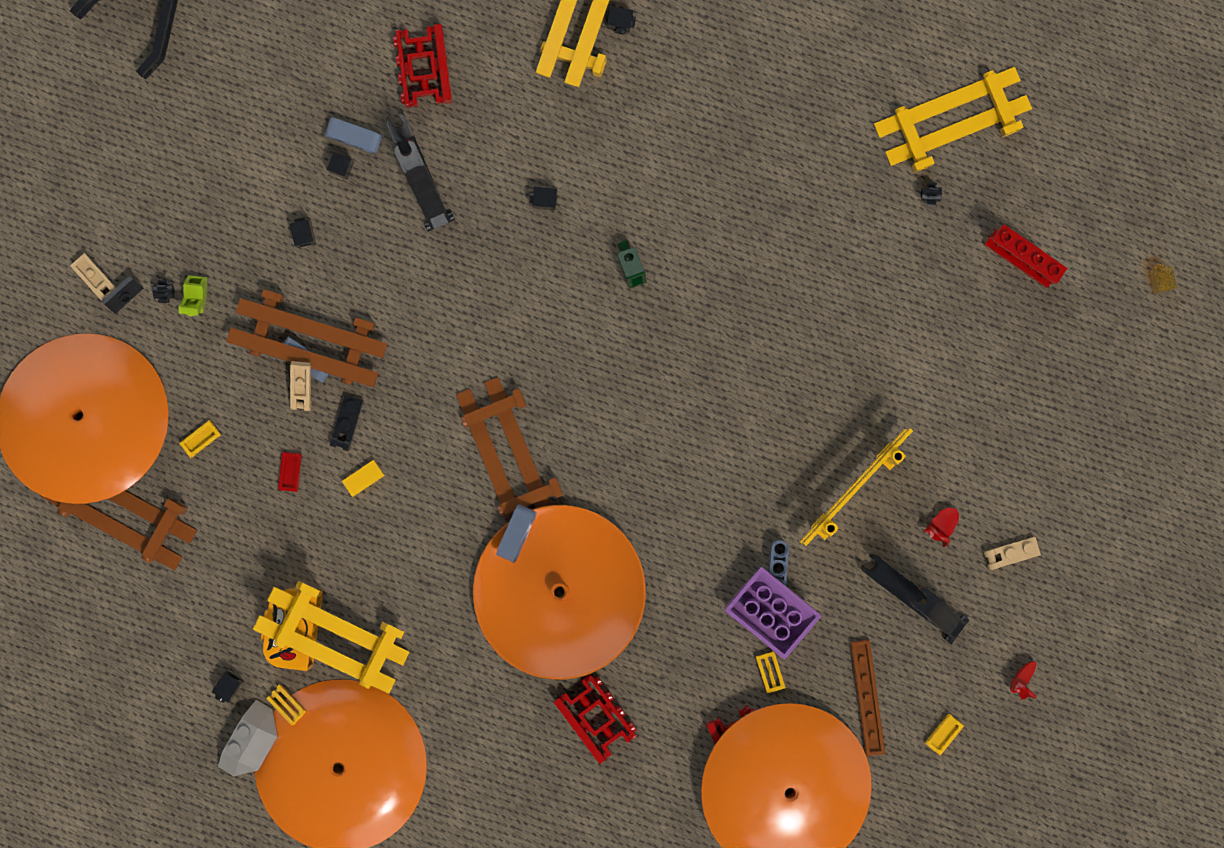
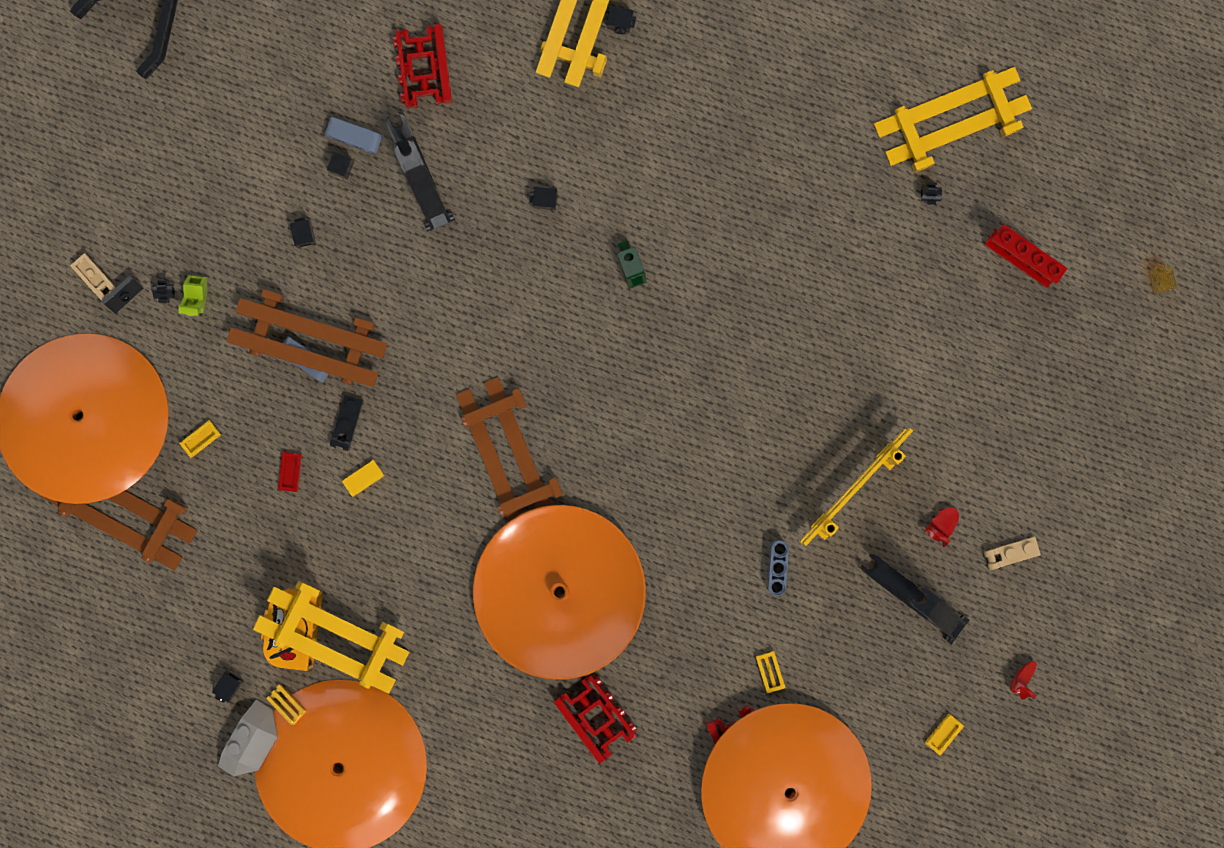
(300, 385): tan plate -> none
(516, 533): sand blue beam -> none
(772, 612): medium lavender slope -> none
(867, 697): dark orange tile -> none

